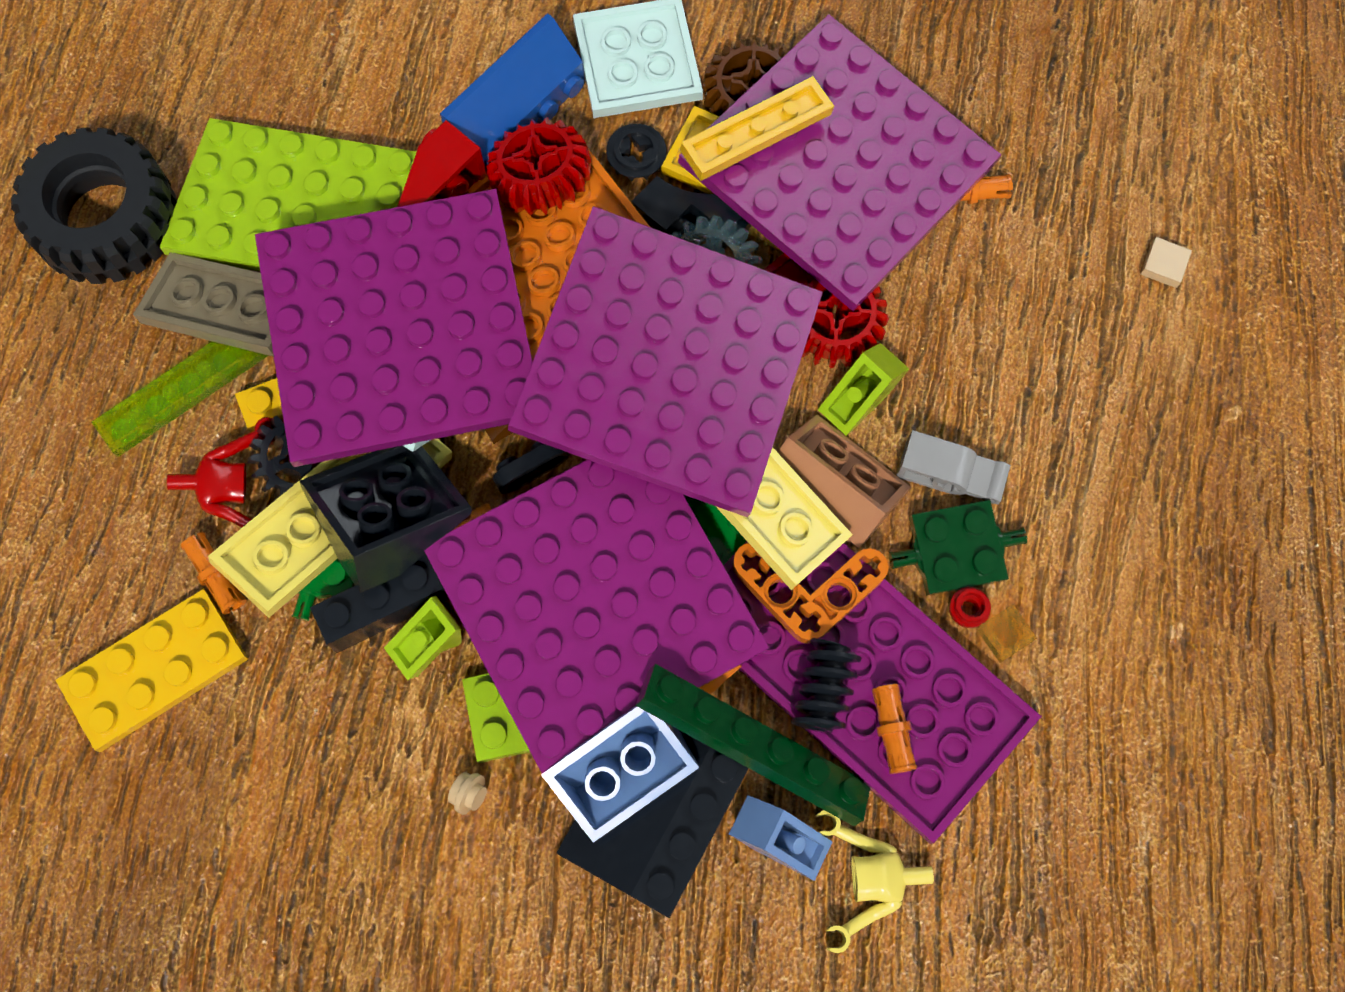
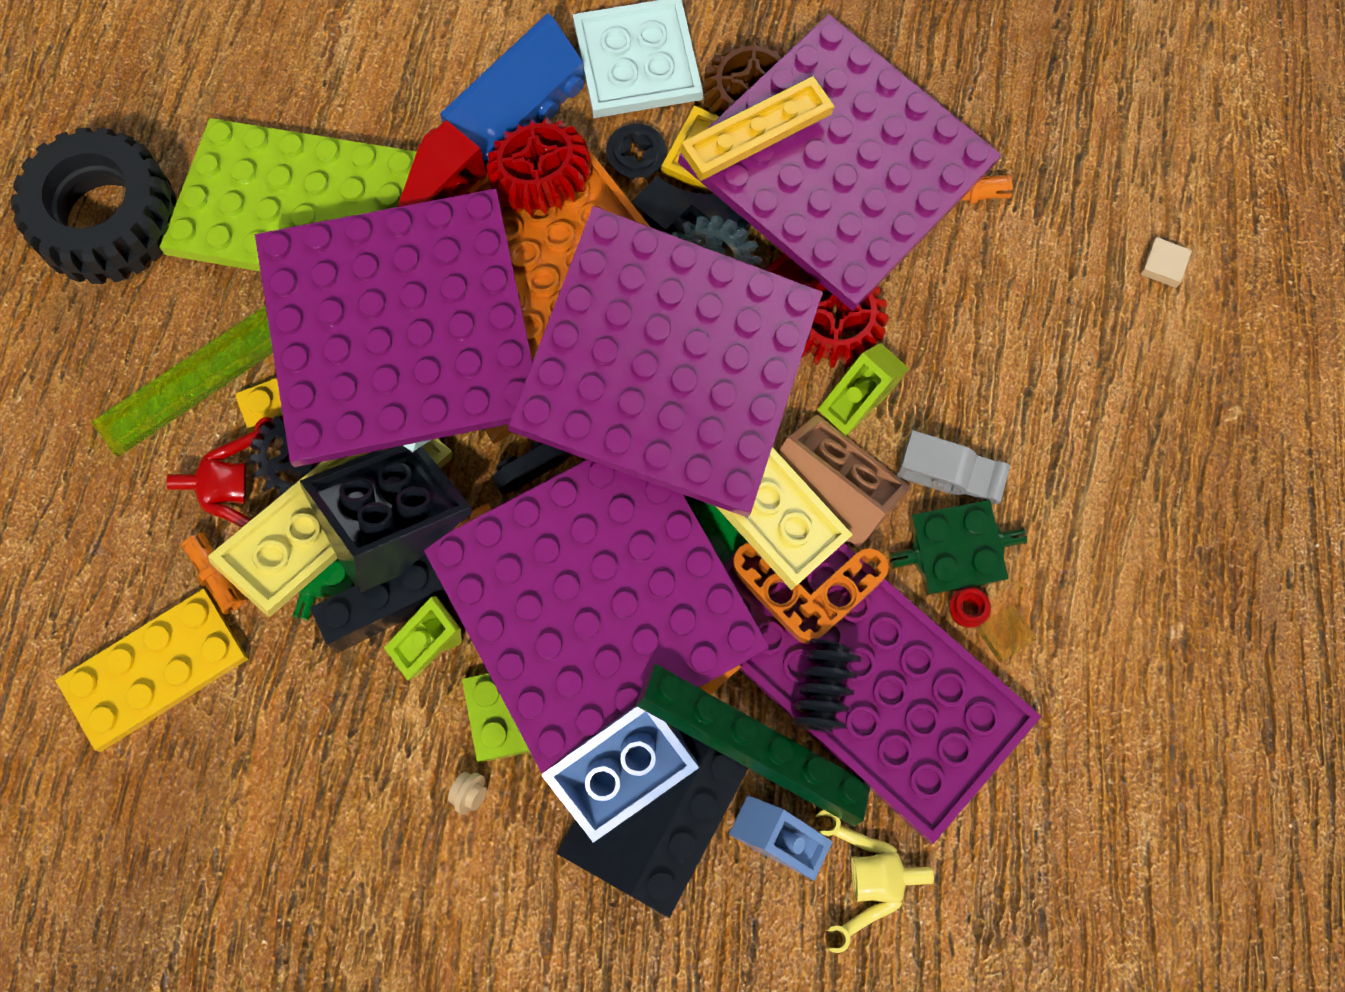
(208, 303): dark tan plate -> none
(894, 729): orange pin -> none

